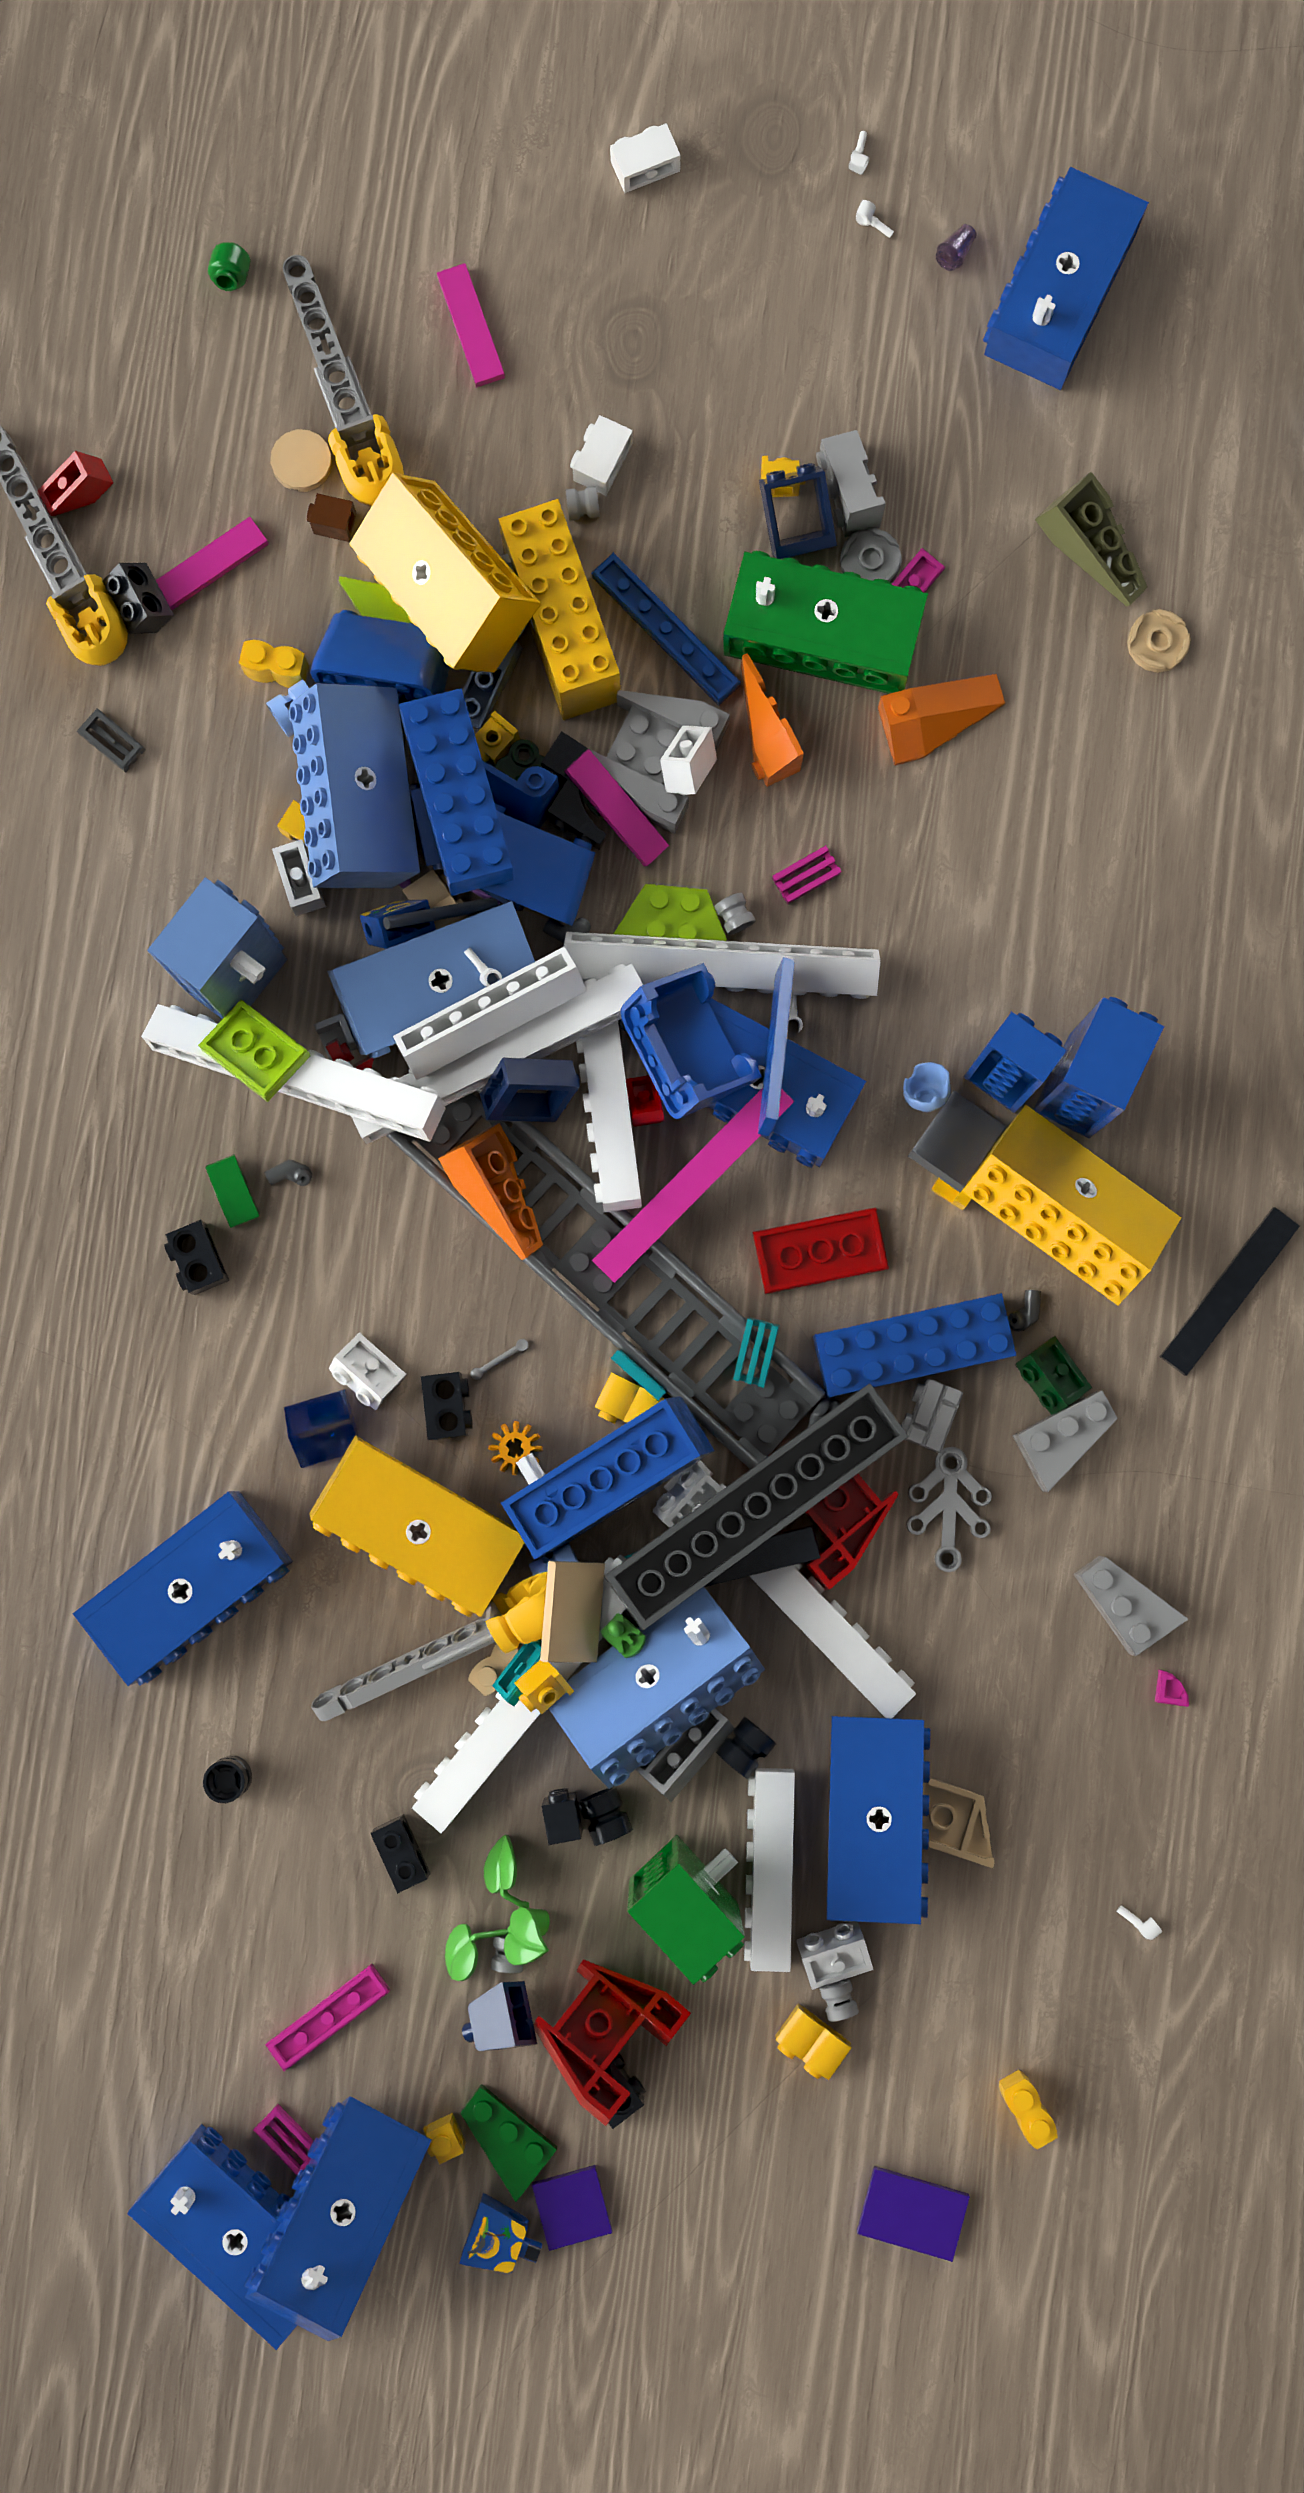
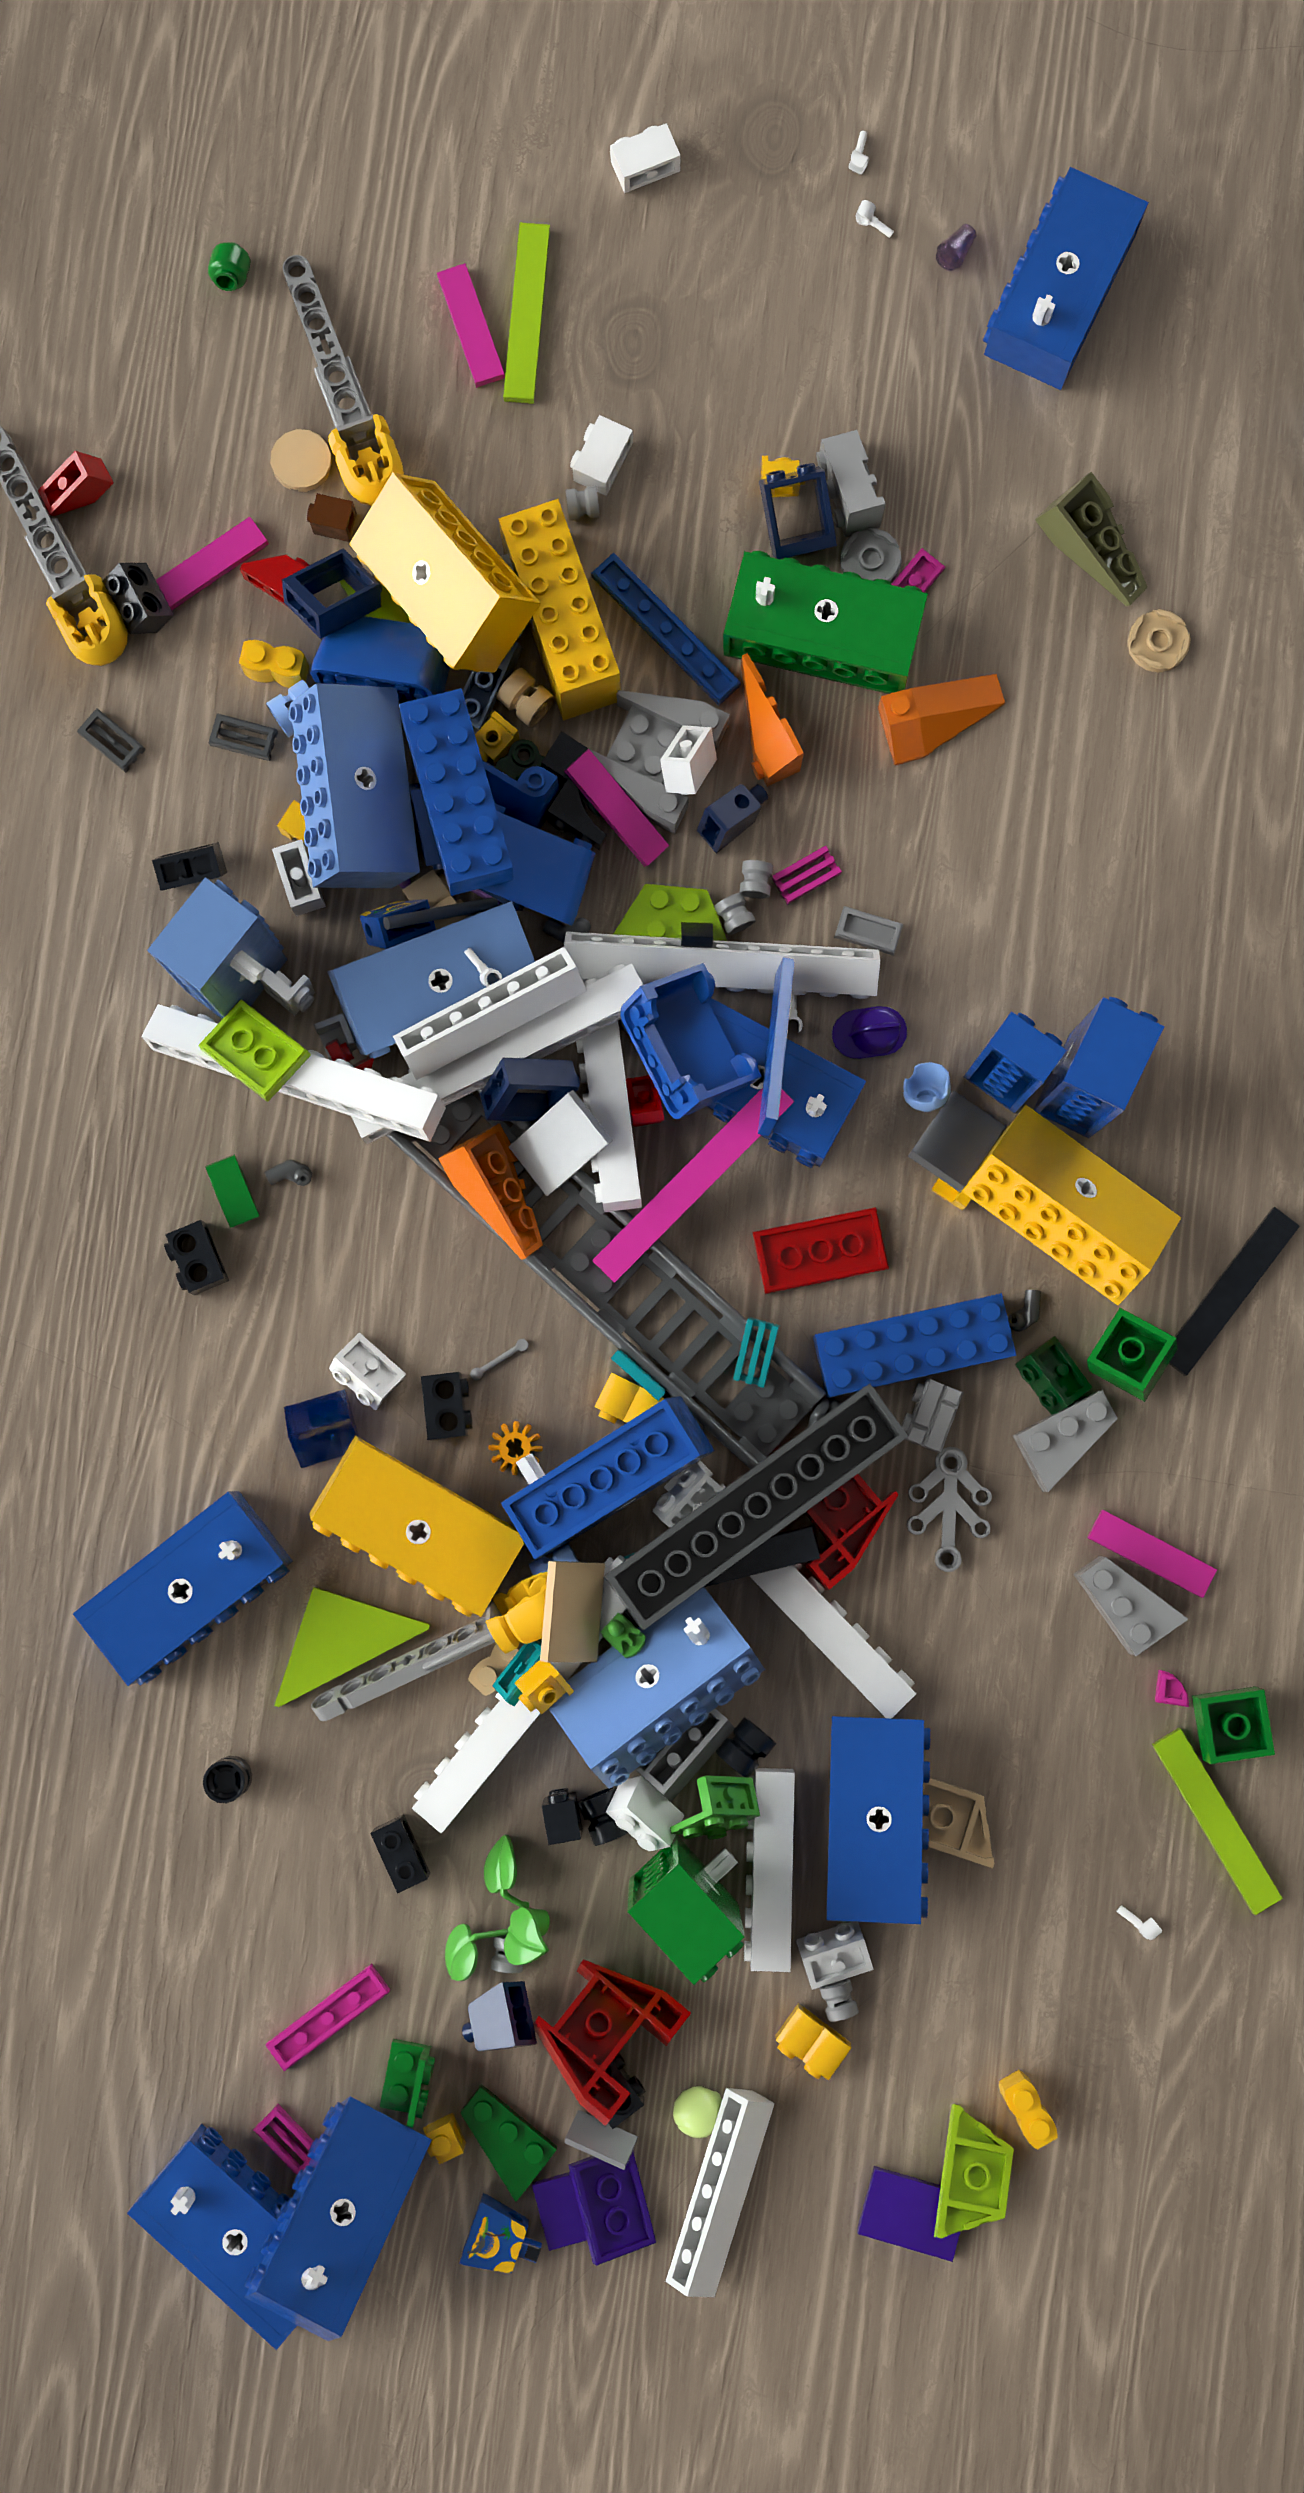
(189, 866): none -> black brick
(238, 748): none -> dark grey tile
(269, 572): none -> red slope
(292, 998): none -> white bracket
(302, 585): none -> dark blue window
(338, 1637): none -> lime tile
(405, 2078): none -> green bracket
(522, 694): none -> tan wheel
(526, 313): none -> lime tile
(560, 1143): none -> tile
(600, 2140): none -> light grey tile
(611, 2208): none -> dark purple tile
(644, 1813): none -> white brick
(696, 934): none -> black tile
(697, 2111): none -> yellowish green hair
(719, 2193): none -> white brick
(725, 1804): none -> bright green bracket
(731, 815): none -> dark blue torso
(756, 879): none -> light grey wheel
(868, 930): none -> light grey tile
(869, 1032): none -> dark purple piece
(973, 2176): none -> lime wing
(1132, 1354): none -> green brick
(1152, 1553): none -> dark pink tile
(1217, 1821): none -> lime tile
(1233, 1725): none -> green brick

